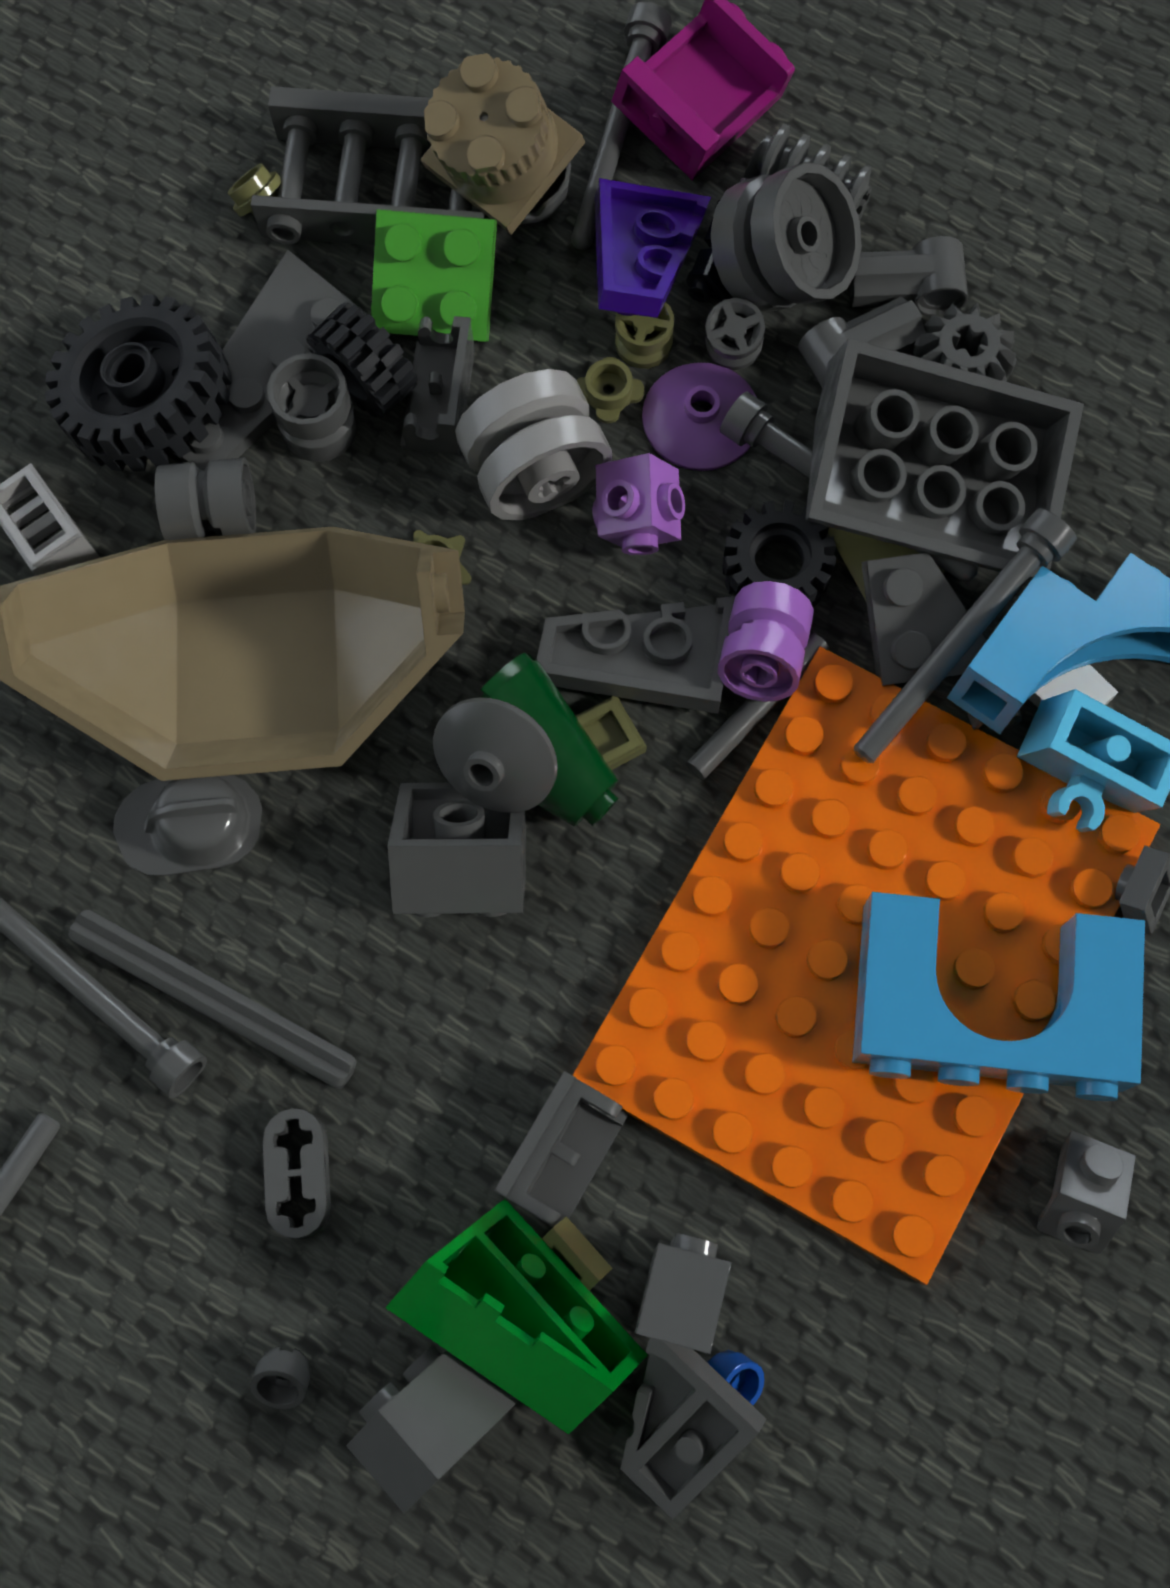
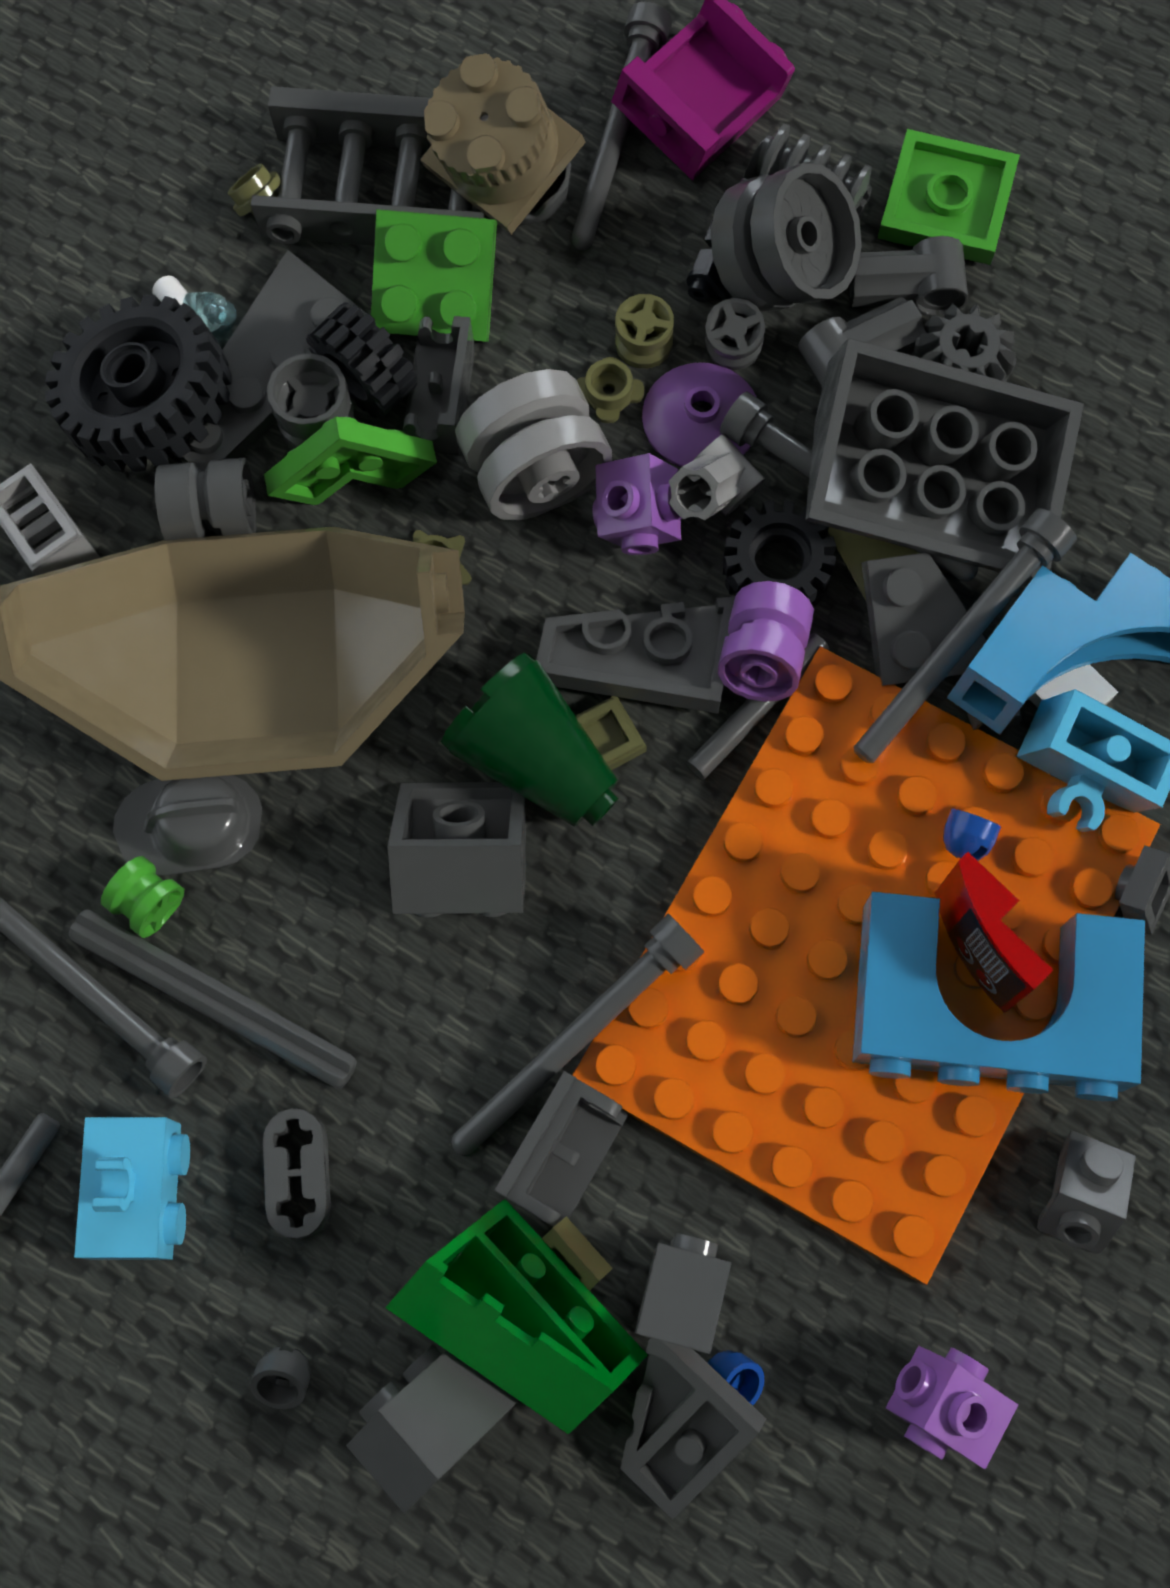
(131, 1188): none -> medium azure brick
(142, 896): none -> bright green wheel
(210, 306): none -> clear light blue arm
(347, 452): none -> bright green plate
(495, 755): dark grey dish -> none
(642, 243): dark purple wing -> none
(666, 951): none -> dark grey piece
(714, 481): none -> light grey piece
(950, 192): none -> bright green plate
(951, 1406): none -> medium lavender brick
(970, 834): none -> blue hinge
(994, 955): none -> red slope

